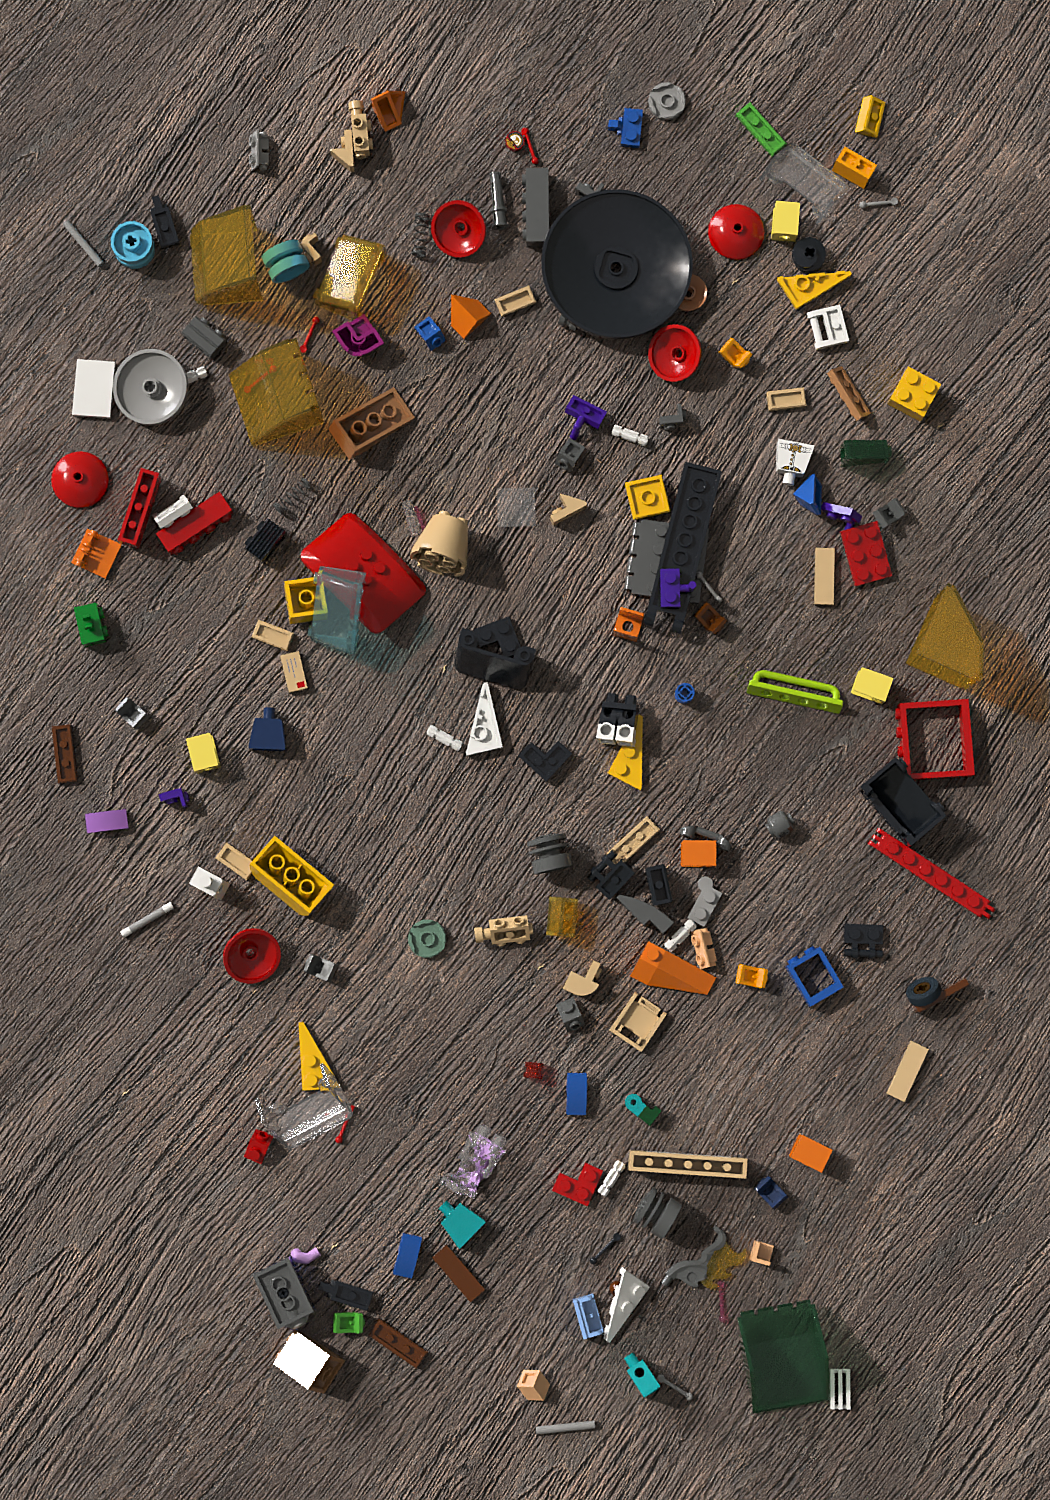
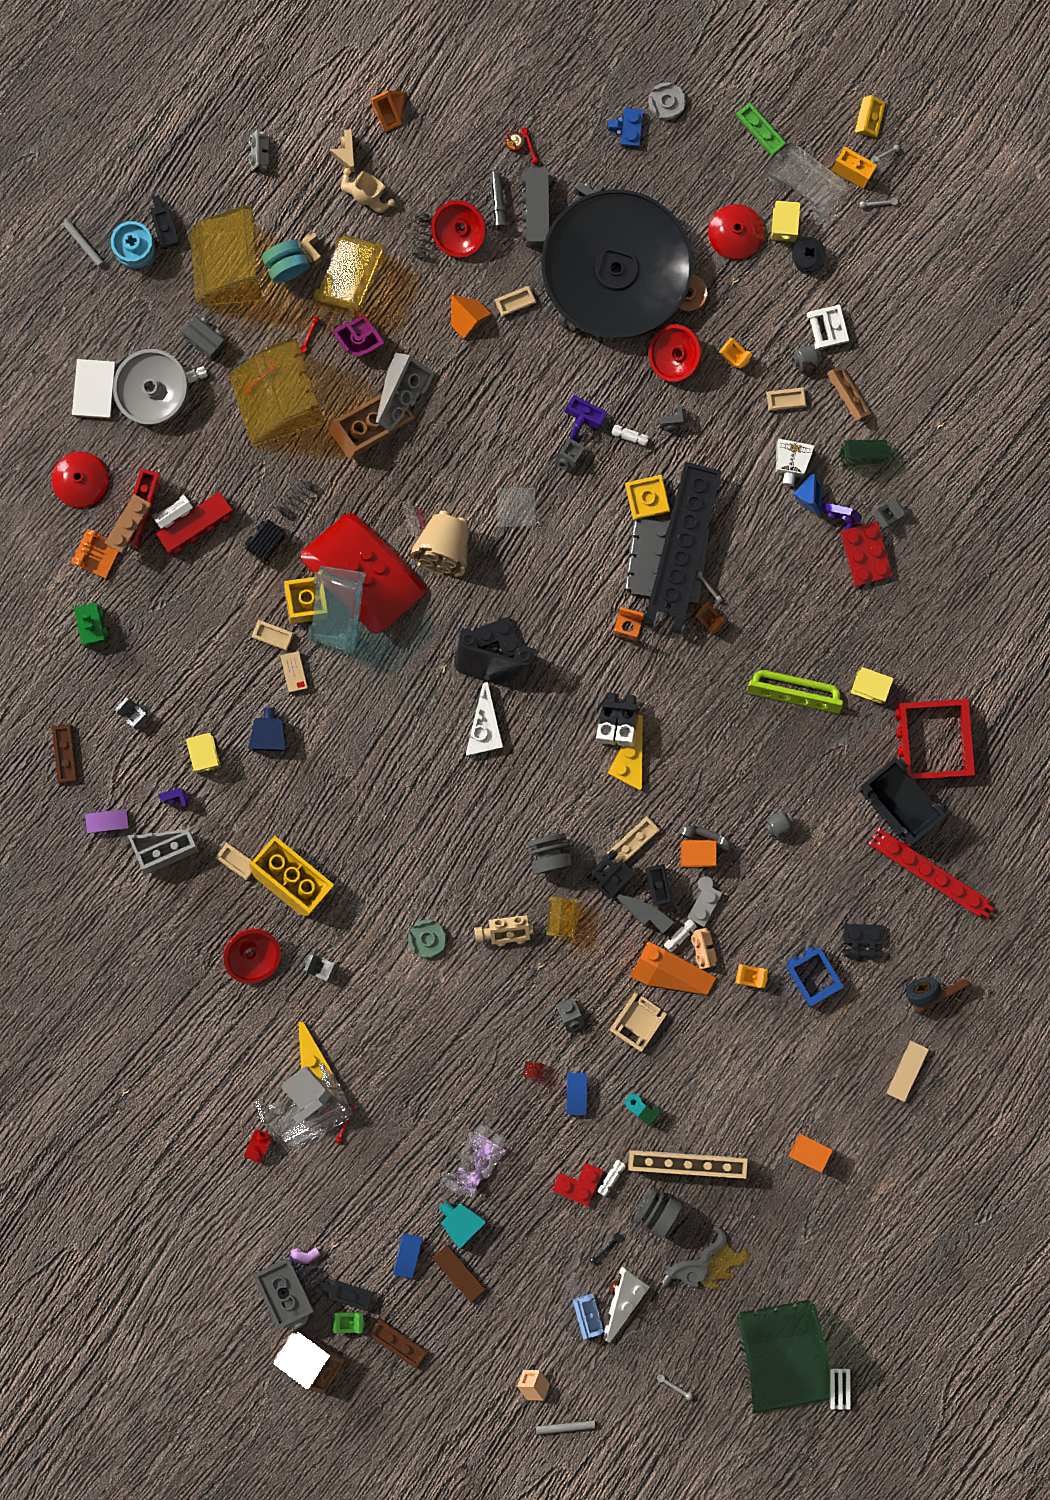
(128, 523): none -> medium nougat plate
(147, 919): light grey bar -> none
(162, 849): none -> light grey wedge
(209, 883): white torso -> none
(307, 1093): none -> light grey bracket
(360, 130): tan brick -> none
(366, 190): none -> tan piece
(402, 386): none -> light grey wedge
(430, 333): blue bracket -> none
(444, 738): white axle -> none
(545, 764): black plate -> none
(572, 507): tan slope -> none
(583, 985): tan brick -> none
(647, 1383): teal torso -> none
(671, 588): dark purple plate -> none
(683, 696): blue wheel -> none
(722, 1318): clear pink hinge -> none
(761, 1252): light nougat panel -> none
(770, 1192): dark blue bracket -> none
(805, 288): yellow wing -> none
(806, 358): none -> dark grey head
(824, 576): tan tile -> none
(875, 159): none -> light grey hinge
(914, 394): yellow brick -> none
(949, 642): clear yellow windscreen -> none

